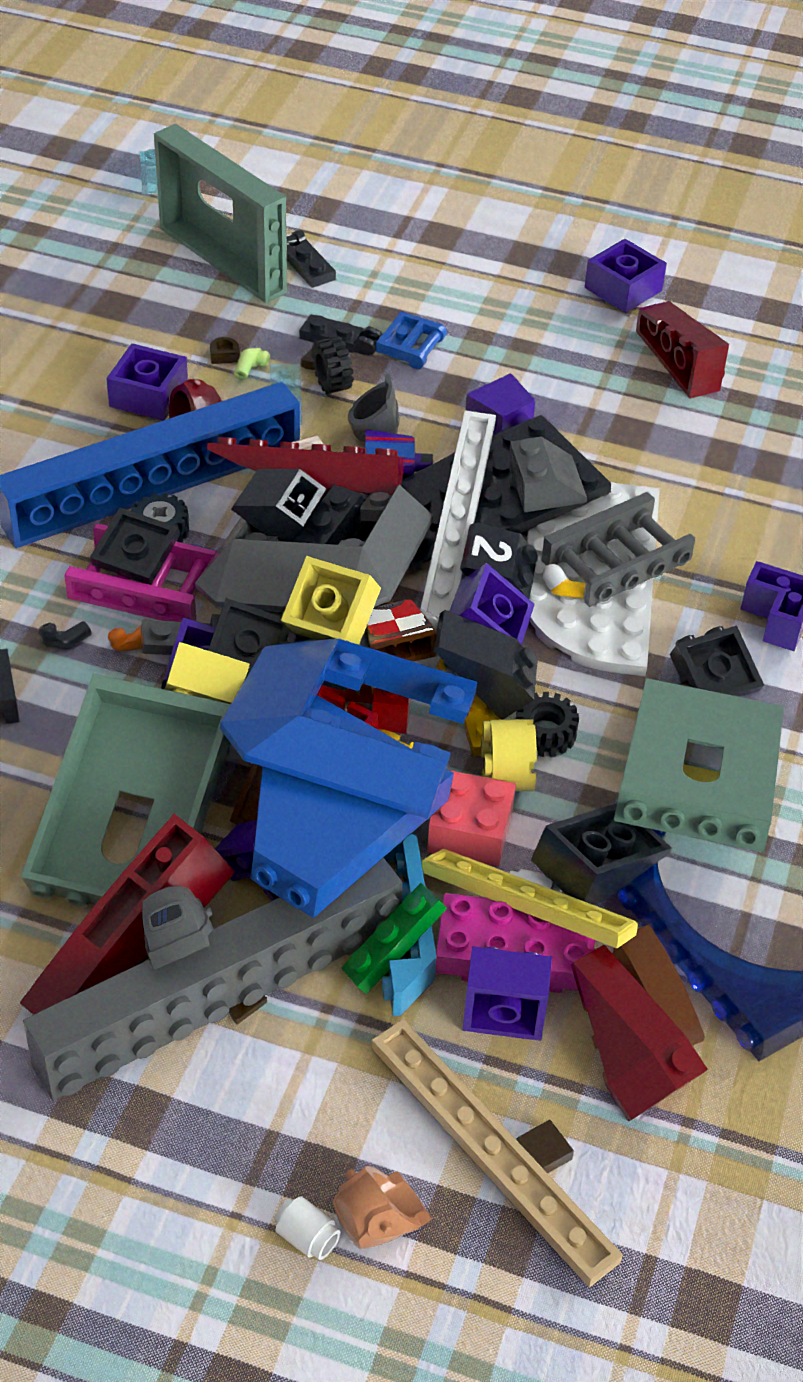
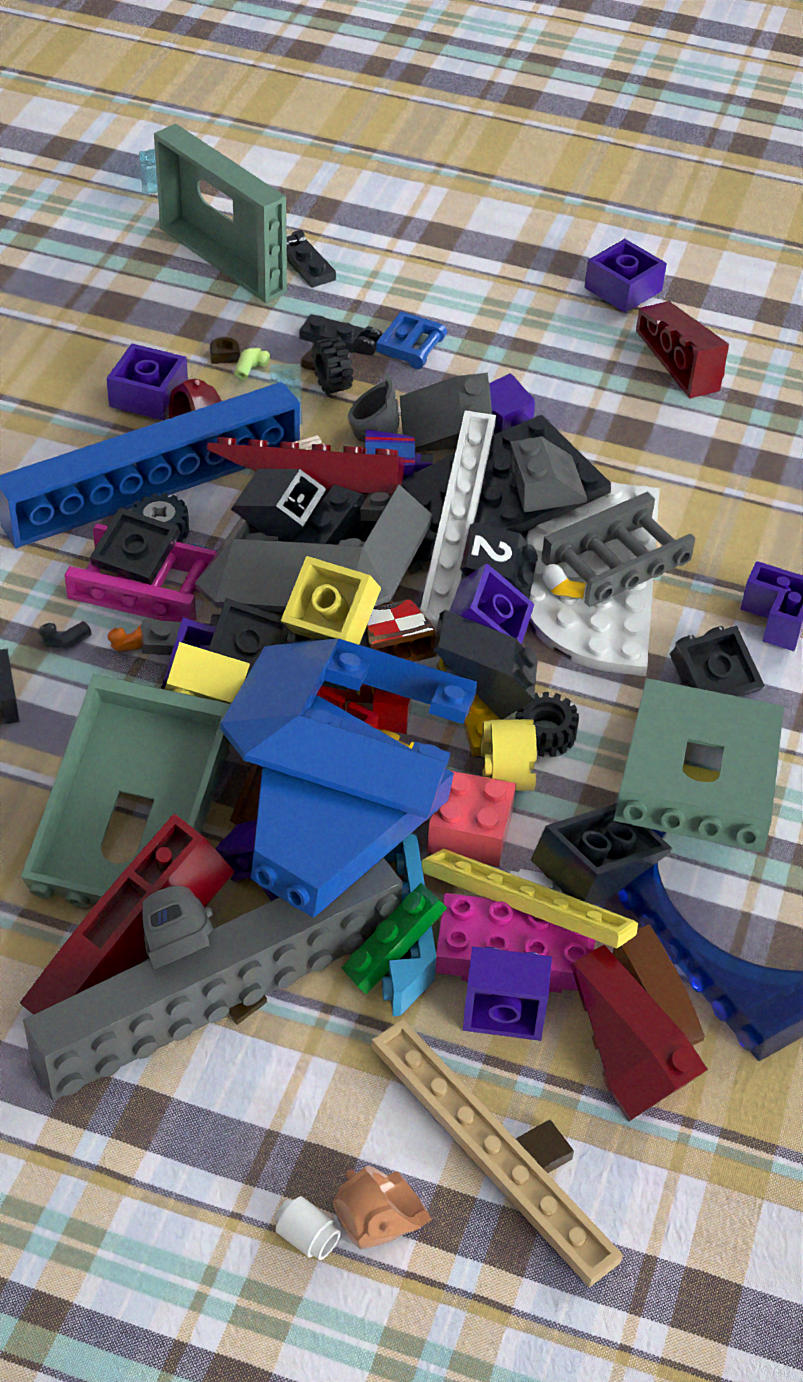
(437, 411): none -> dark grey slope

